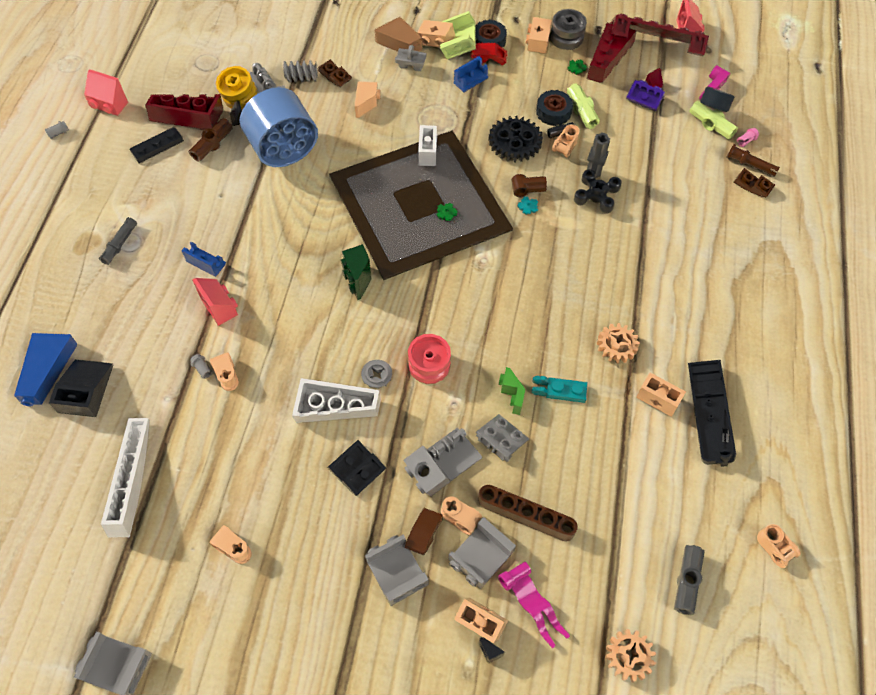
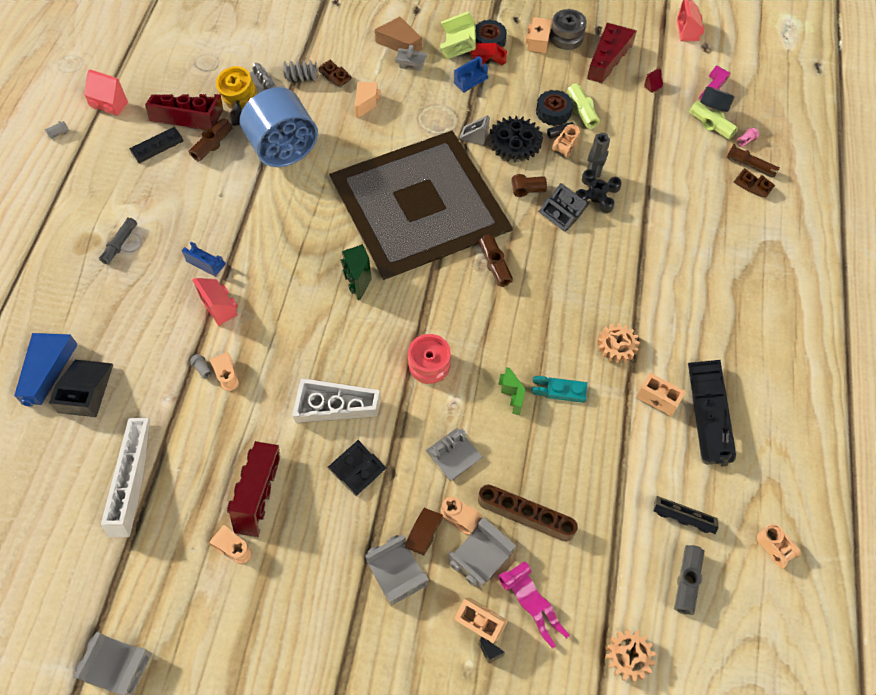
(253, 488): none -> dark red wedge
(378, 366): light grey gear -> none
(427, 145): white brick -> none
(434, 480): light grey brick -> none
(436, 33): light nougat brick -> none
(446, 212): green plant -> none
(476, 131): none -> light grey slope
(498, 268): none -> reddish brown piece
(501, 436): light grey hinge -> none
(528, 205): teal plant -> none
(563, 207): none -> black slope
(577, 67): green plant -> none
(646, 95): dark purple bracket -> none
(685, 515): none -> black plate
(696, 40): dark red bracket -> none

